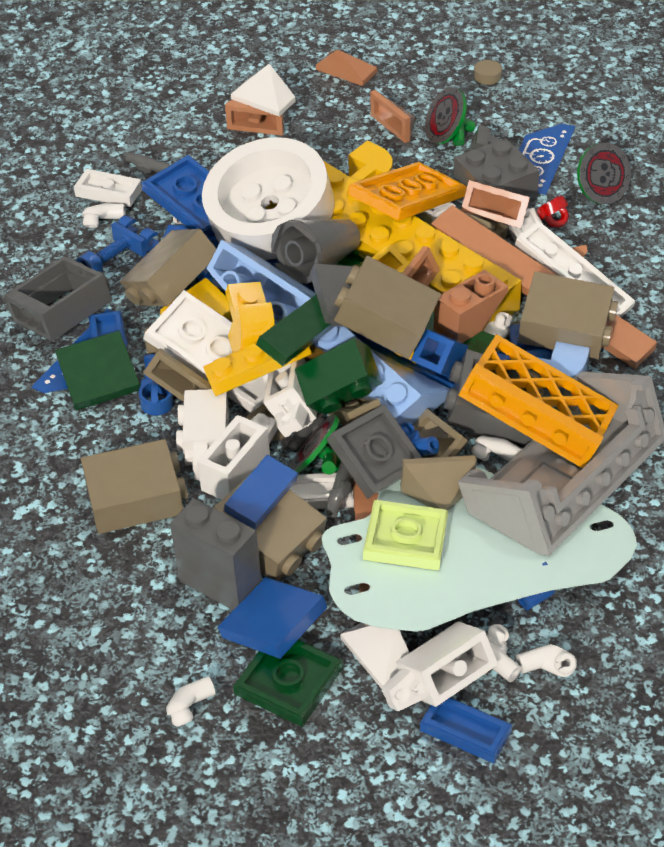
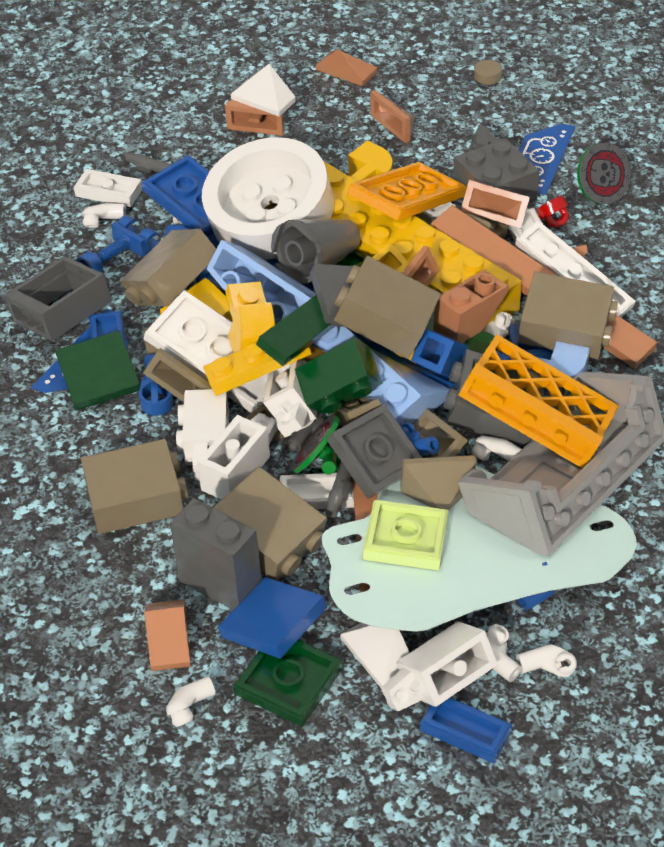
(167, 635): none -> nougat slope
(260, 492): blue tile -> none
(447, 118): shield -> none

